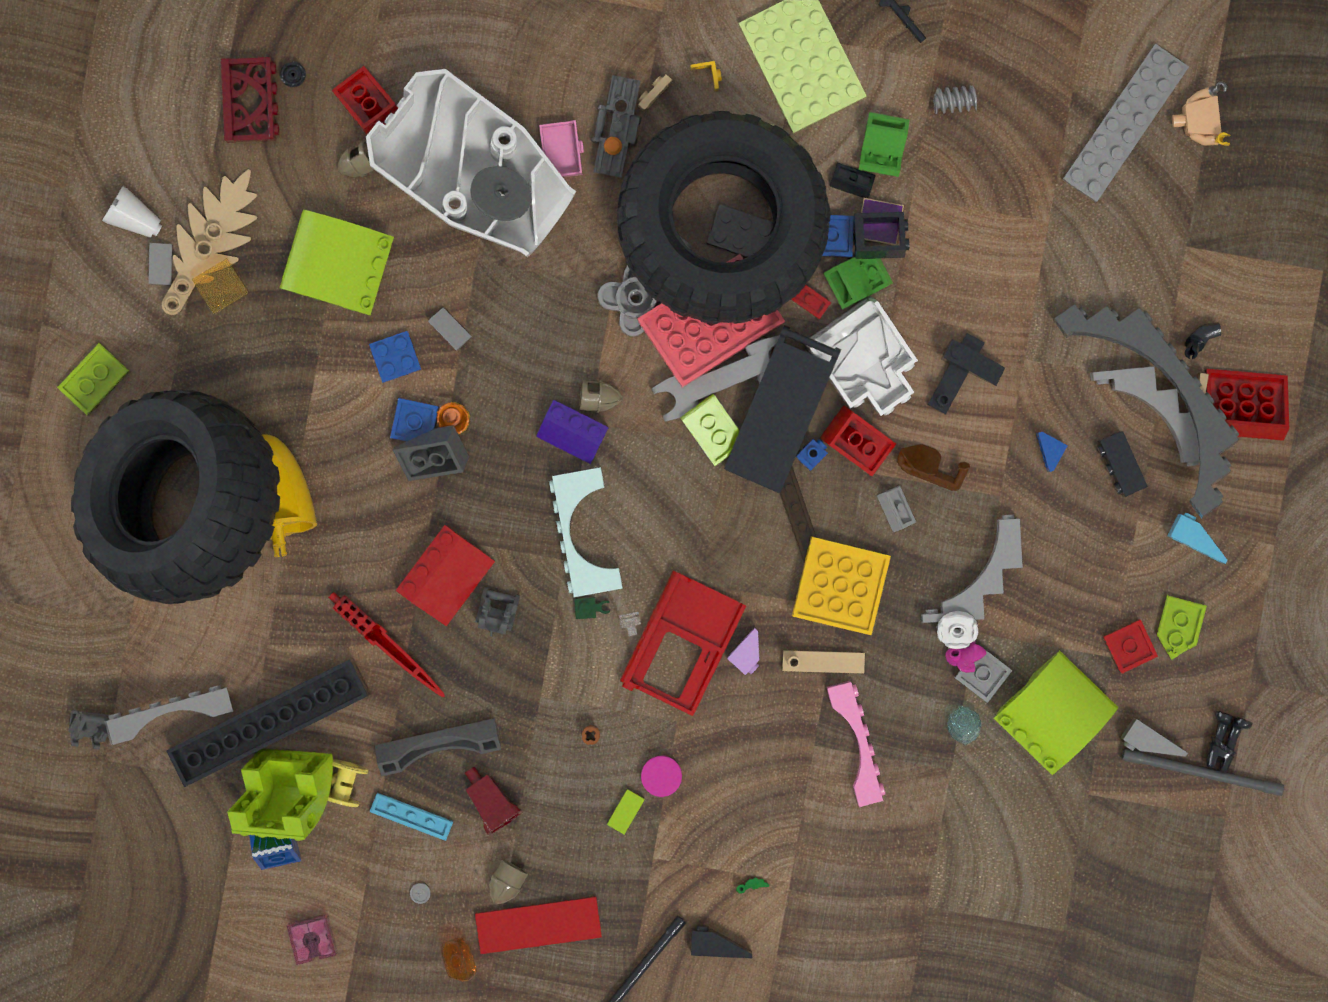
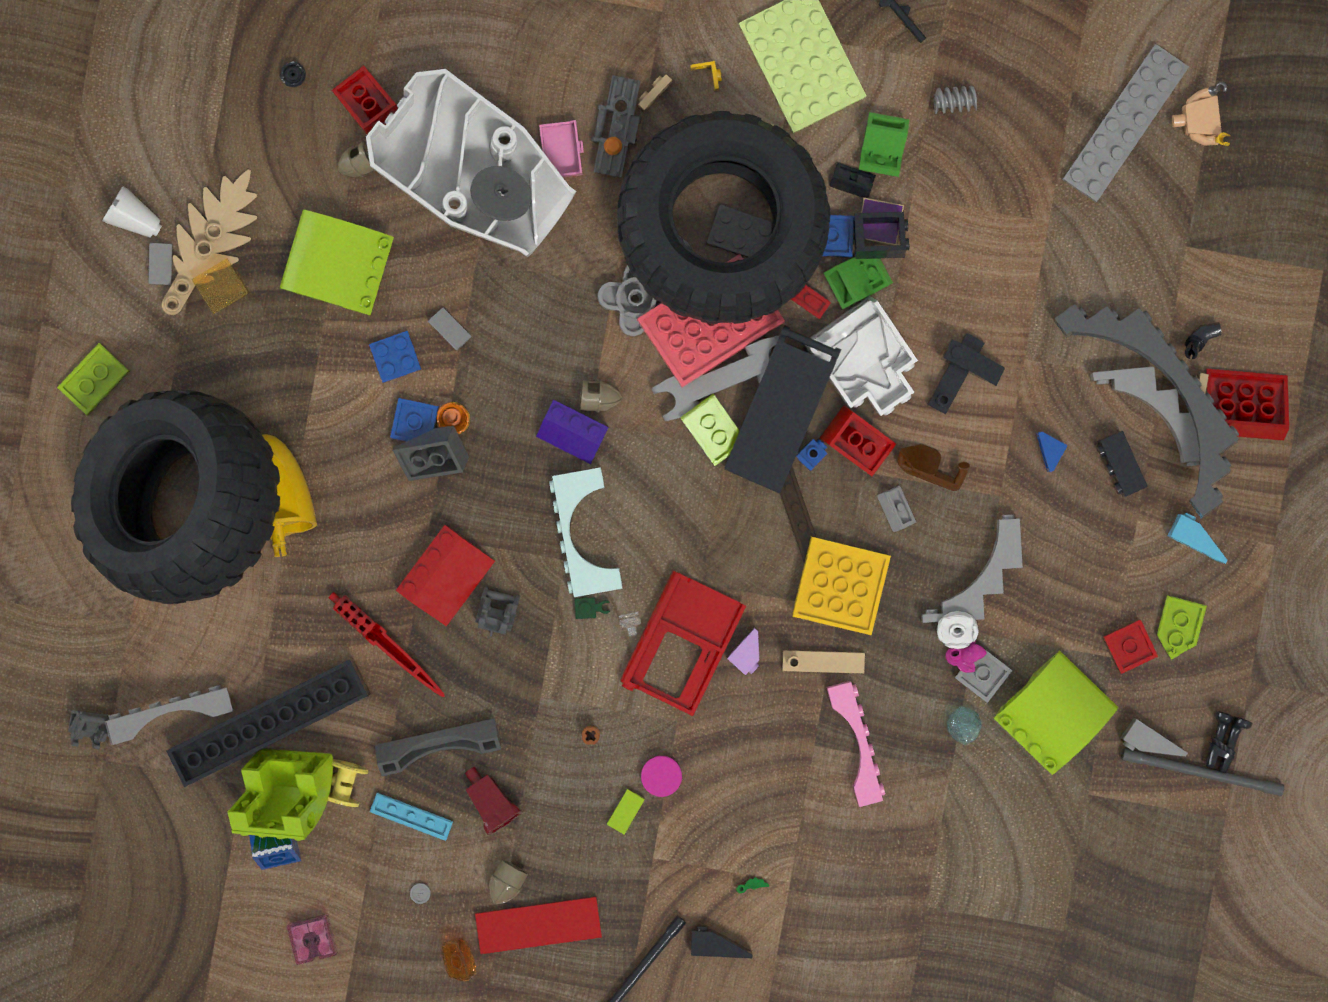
(231, 122): dark red fence -> none

